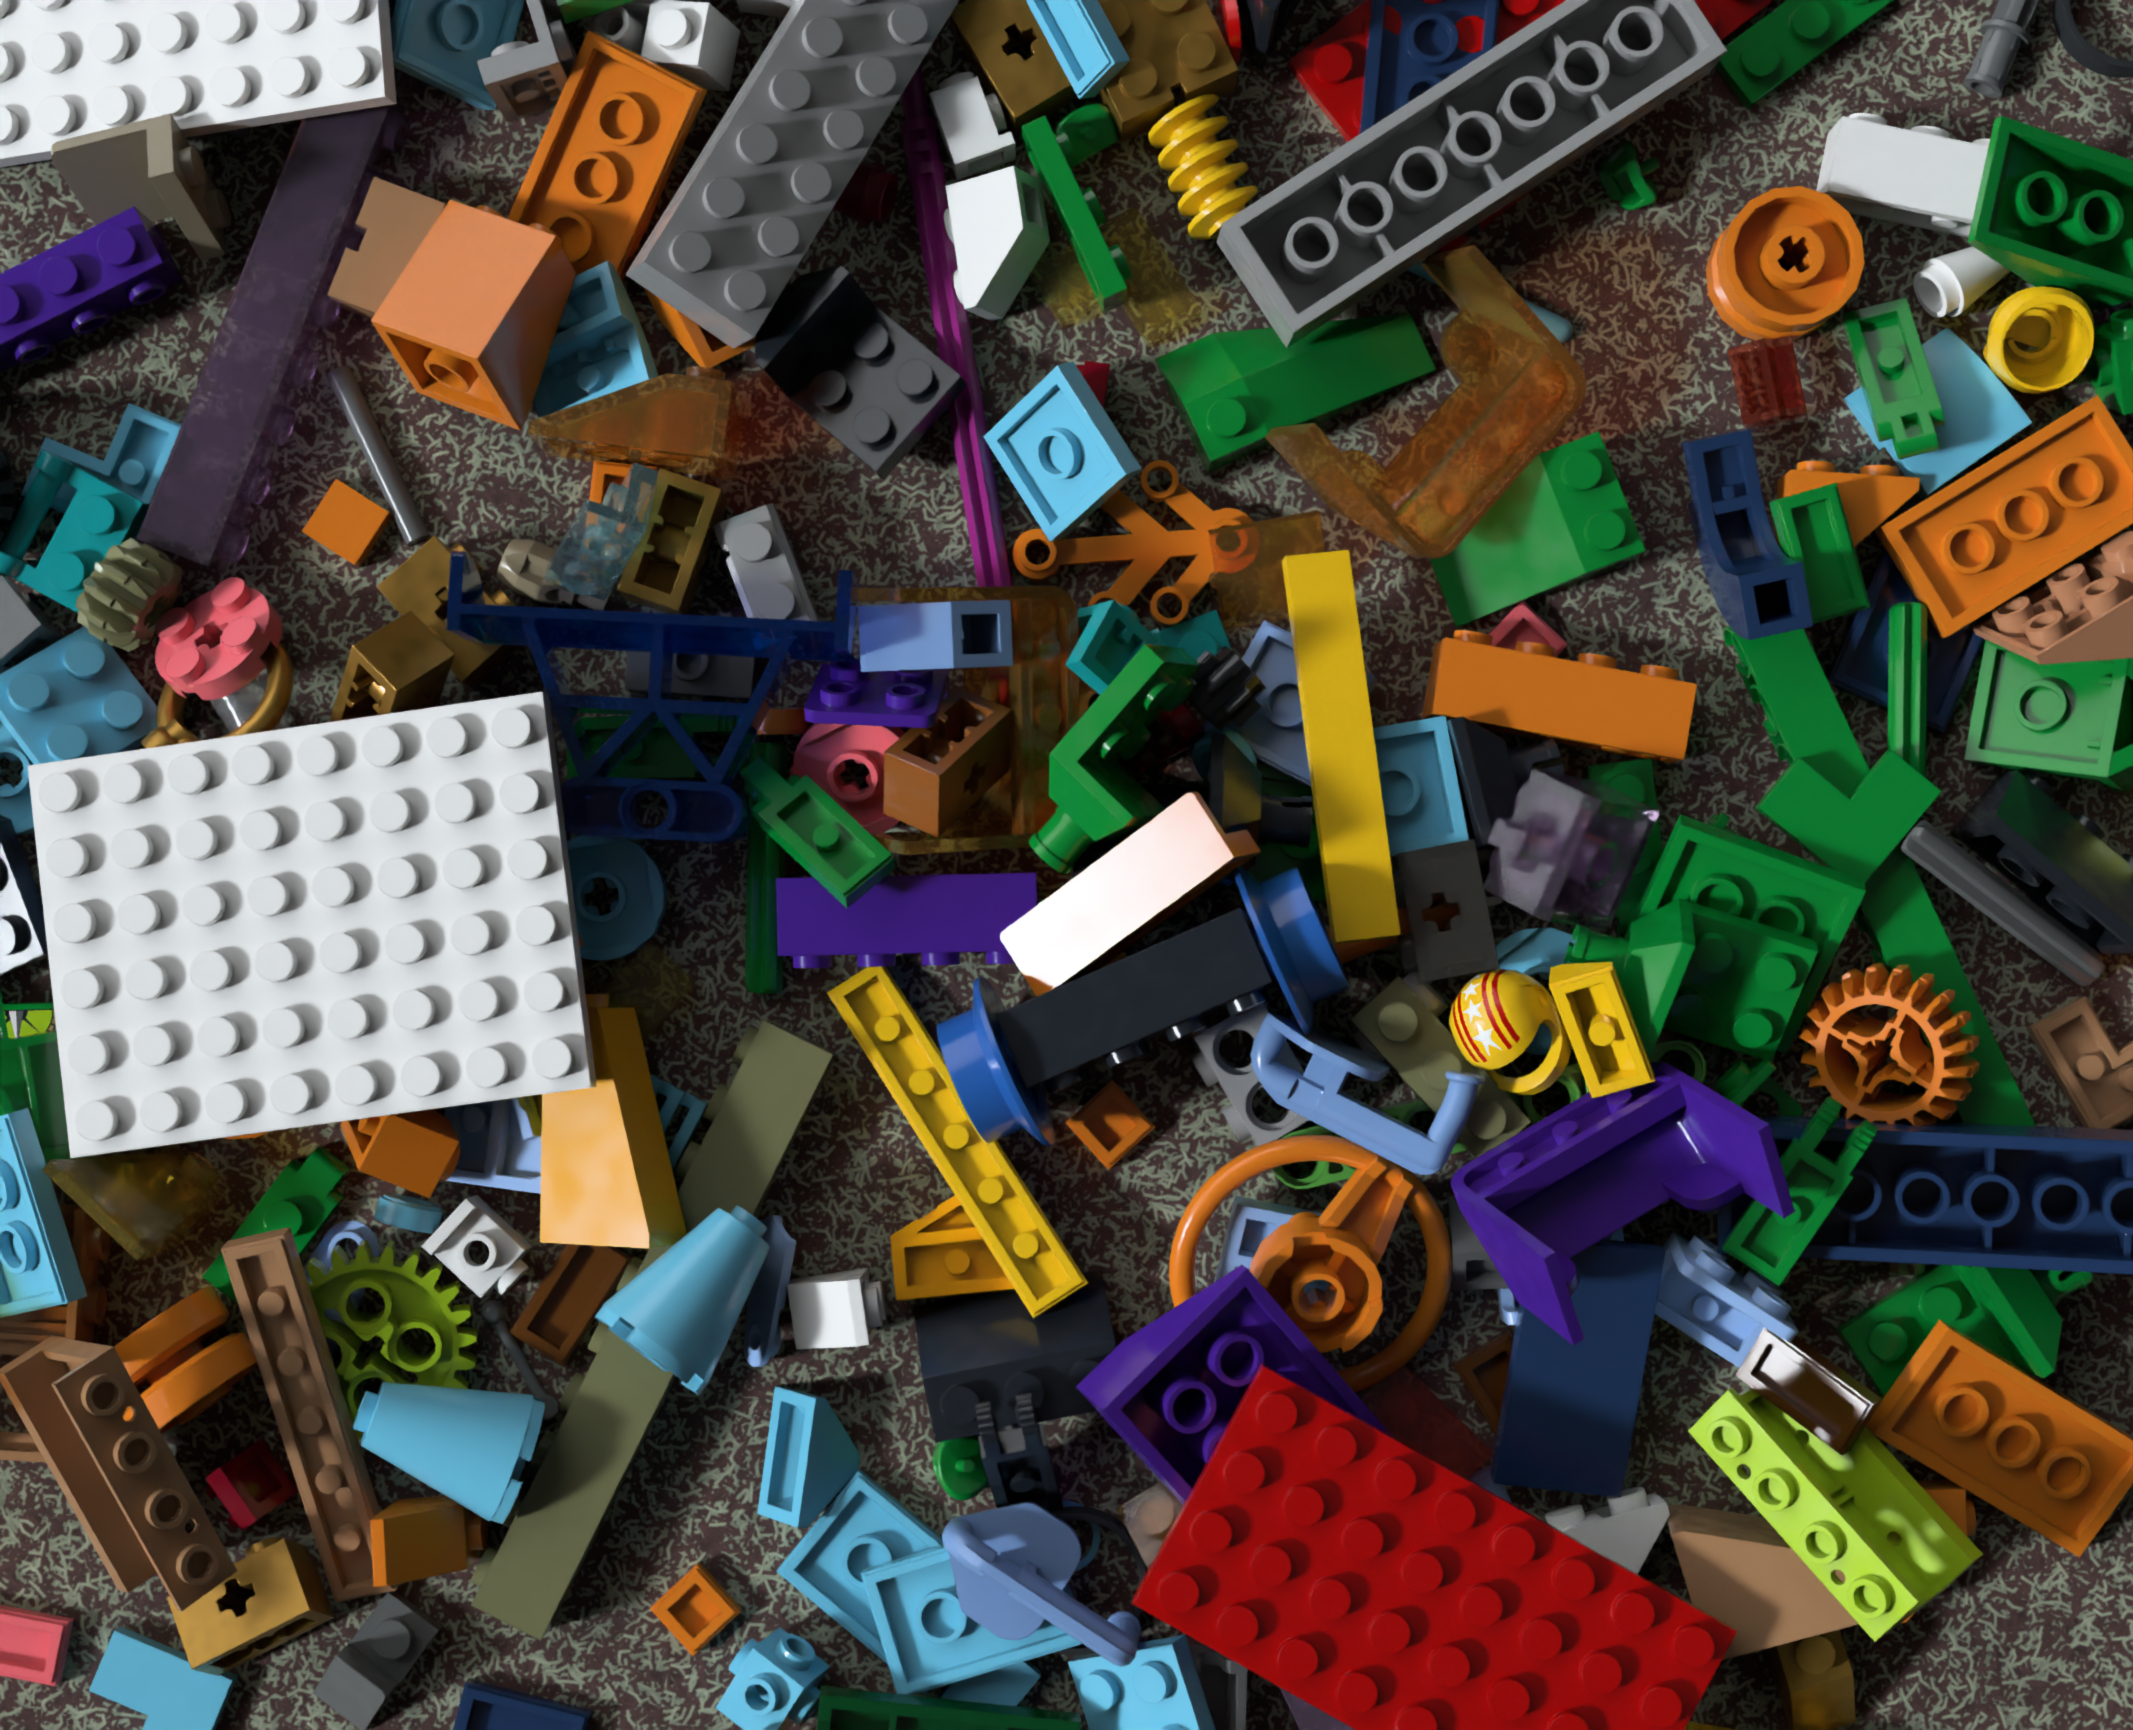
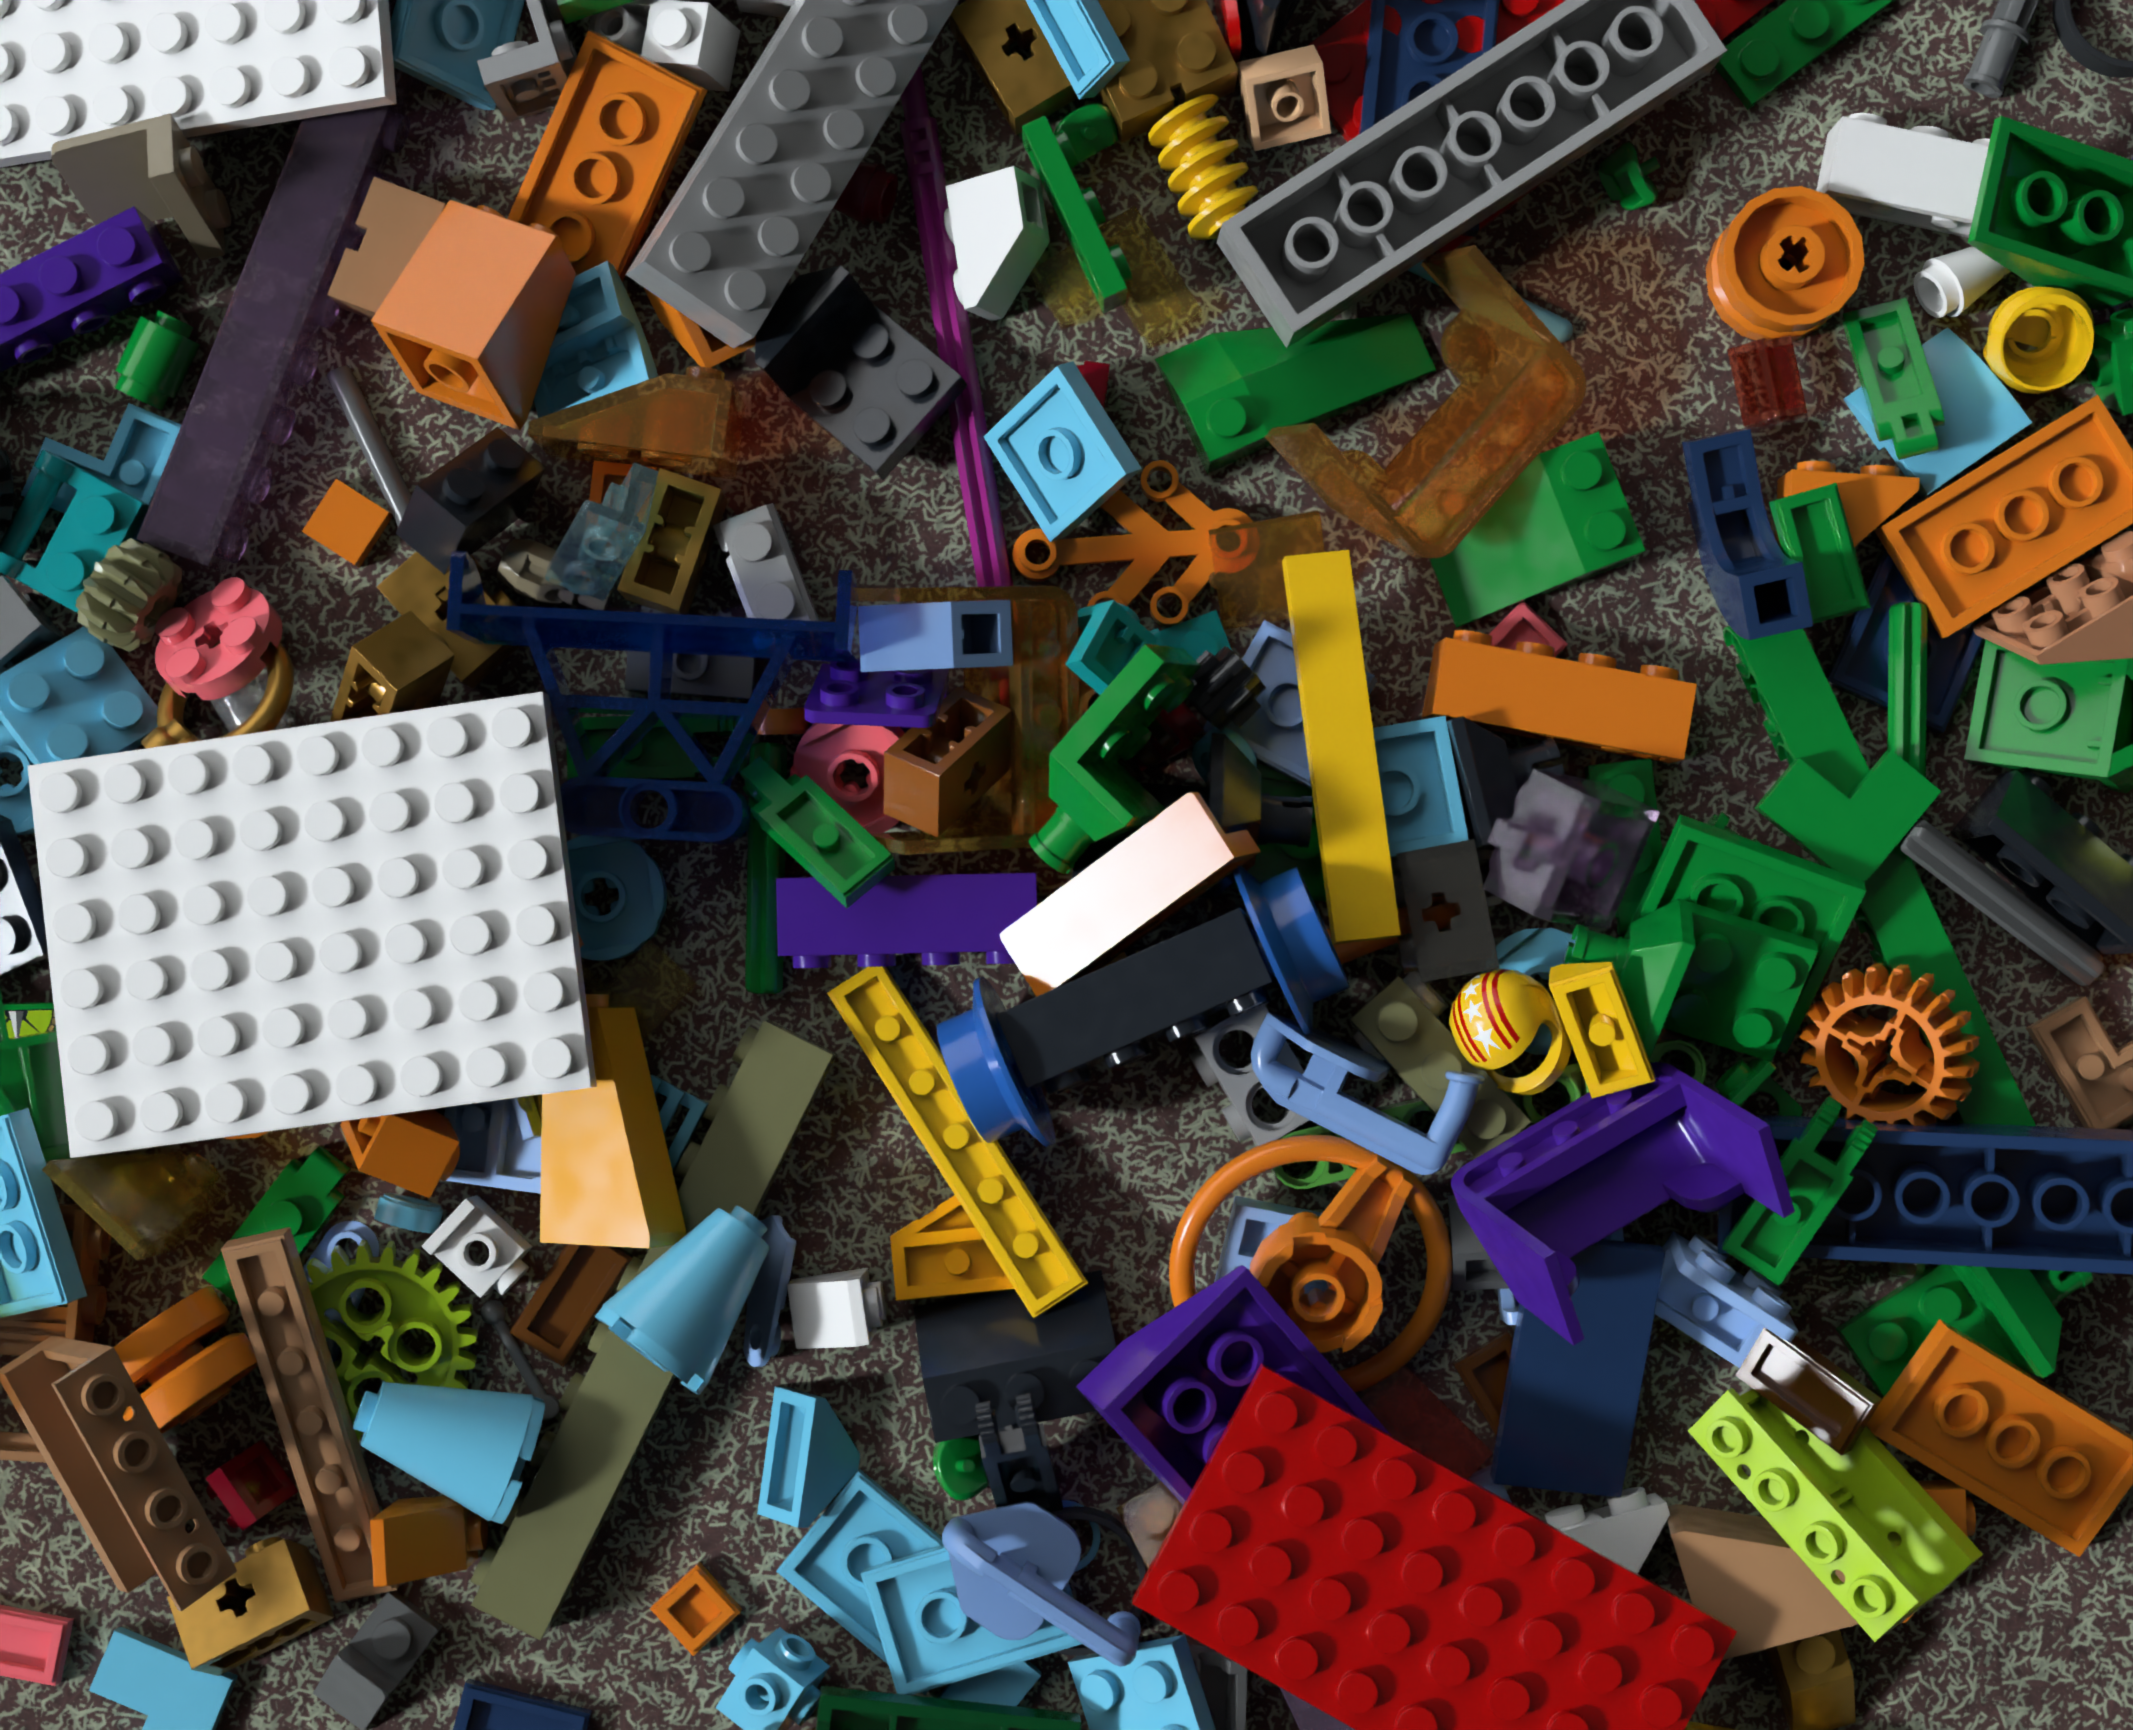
(156, 359): none -> green brick
(470, 499): none -> black brick
(971, 125): white brick -> none
(1110, 1124): orange tile -> none
(1284, 97): none -> light nougat piece

